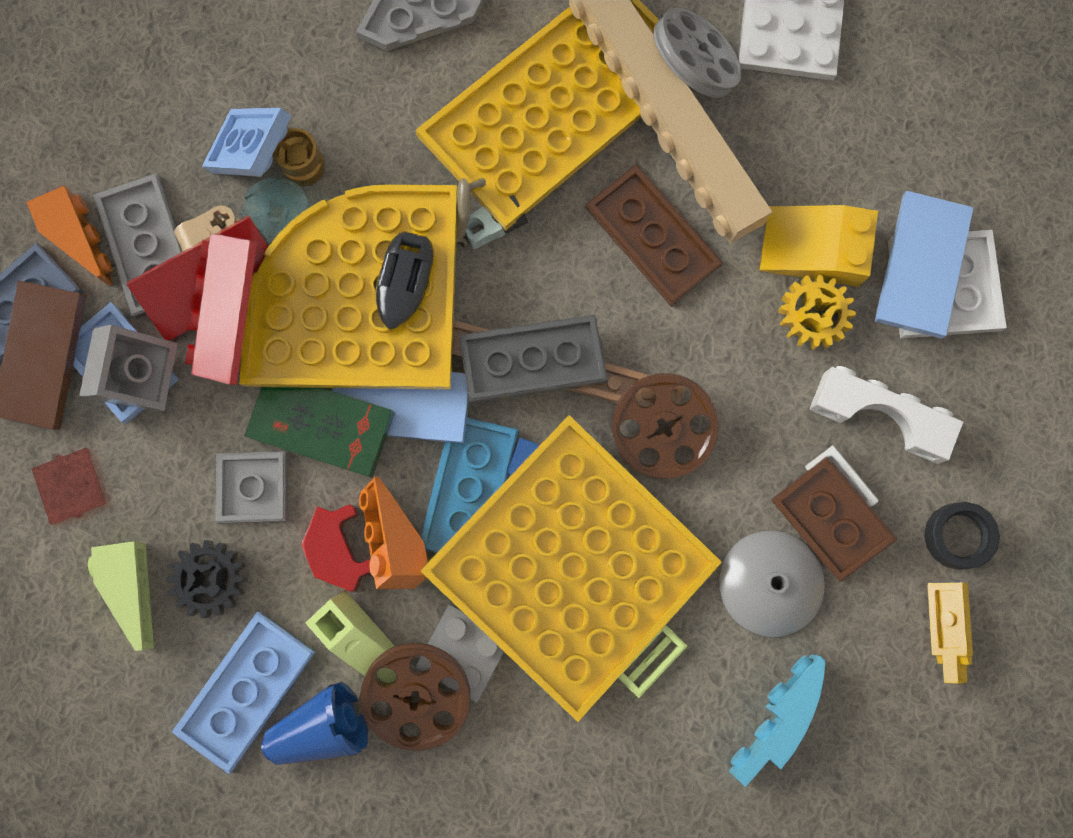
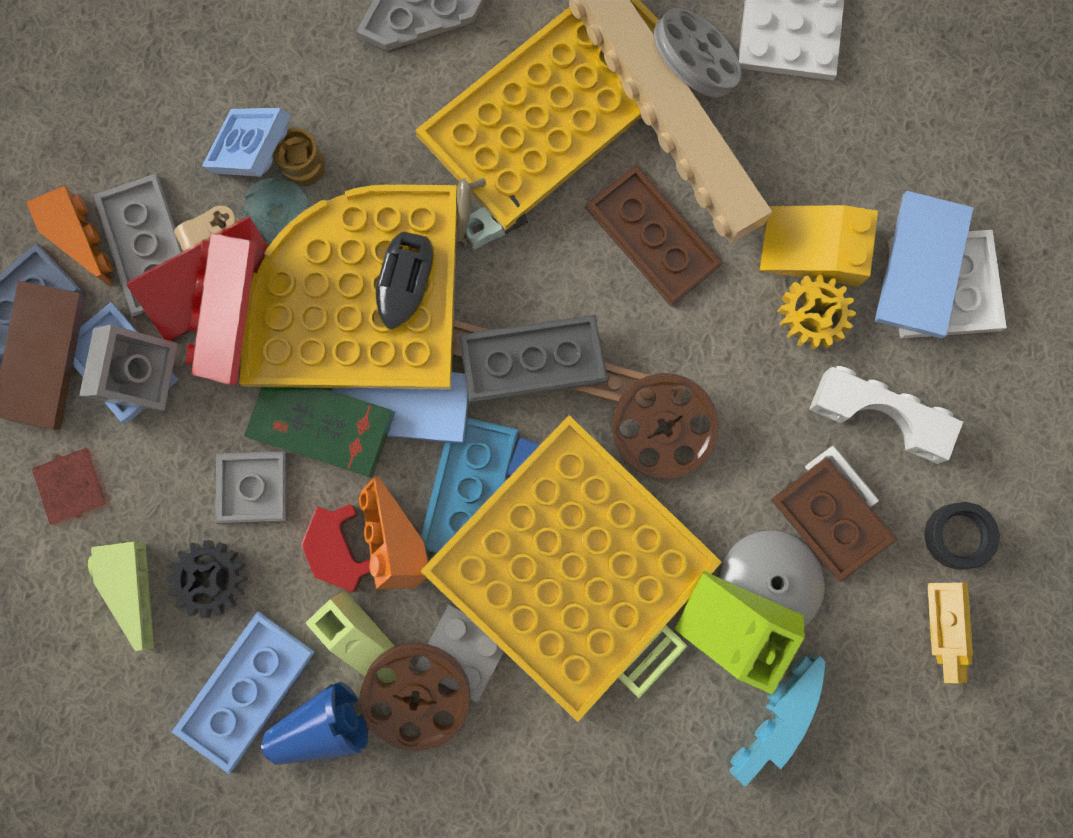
(742, 631): none -> lime slope

